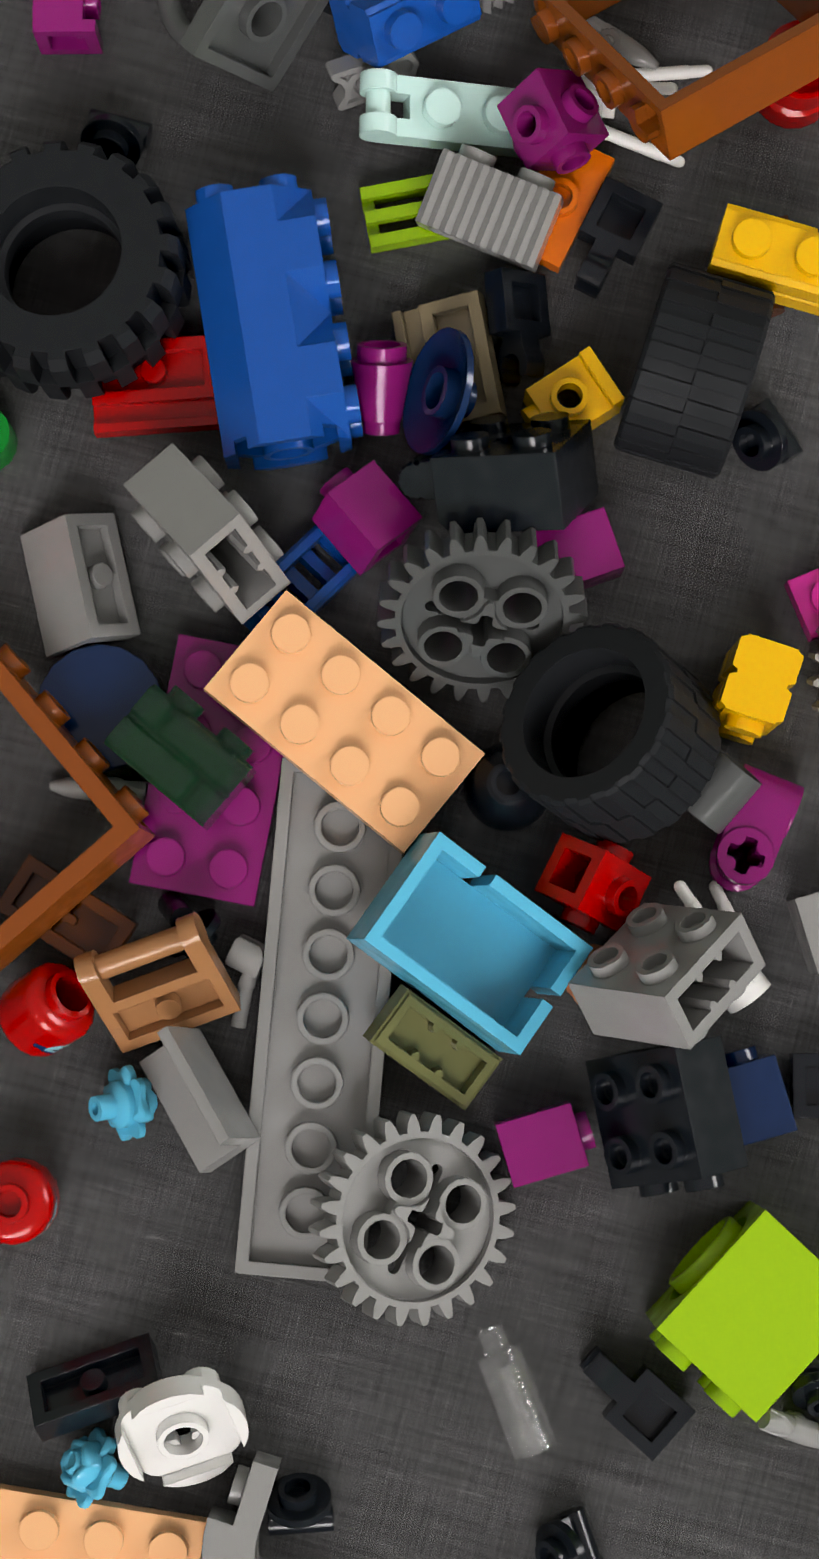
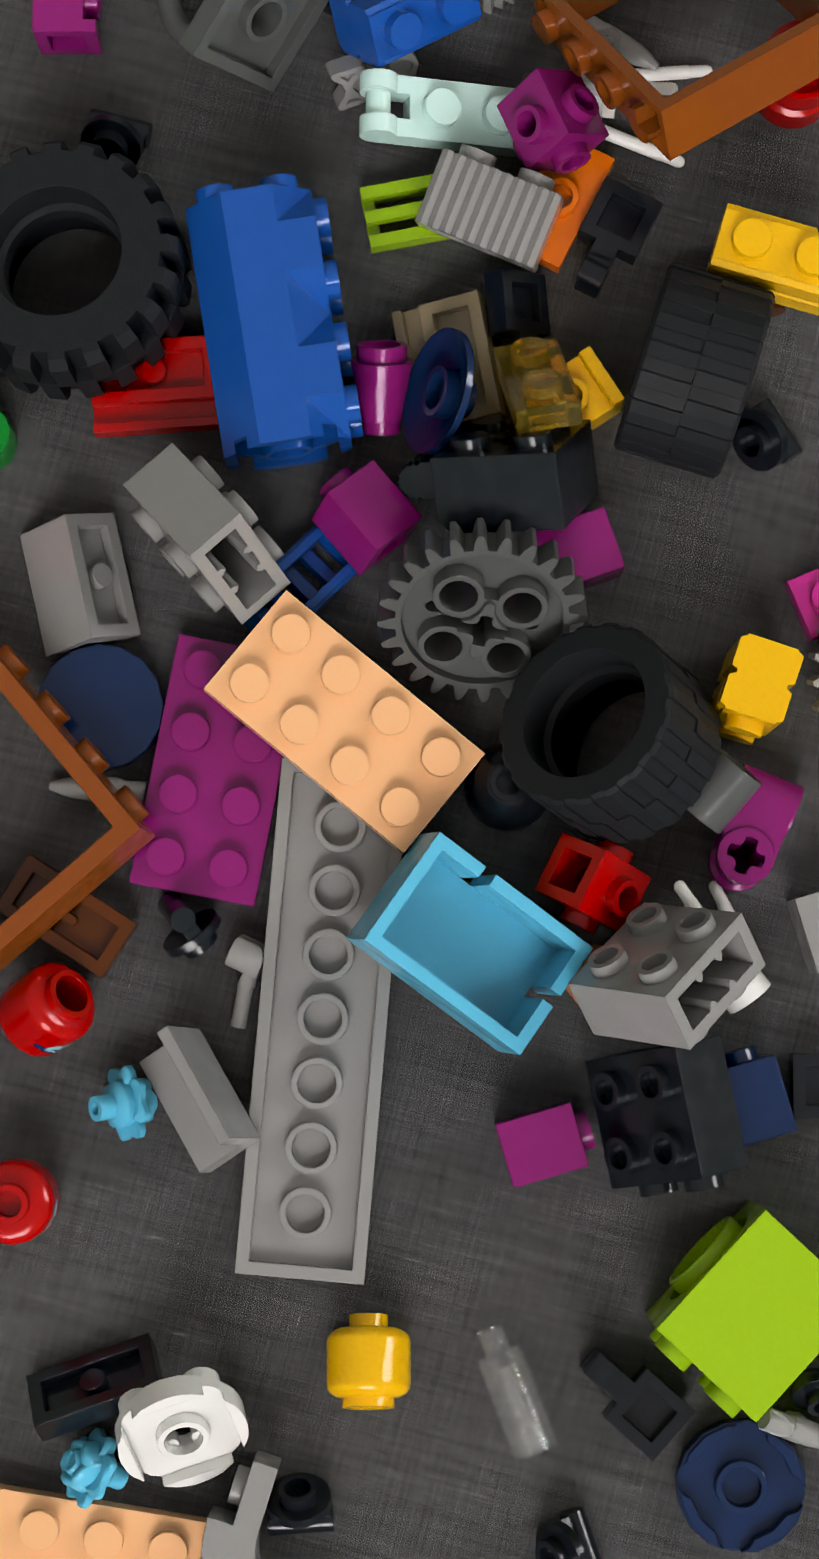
(175, 995): medium nougat plate -> none
(182, 755): clear green brick -> none
(365, 1195): light grey gear -> none
(368, 1363): none -> yellow head
(432, 1047): olive plate -> none
(537, 385): none -> clear yellow plate
(740, 1486): none -> dark blue tile

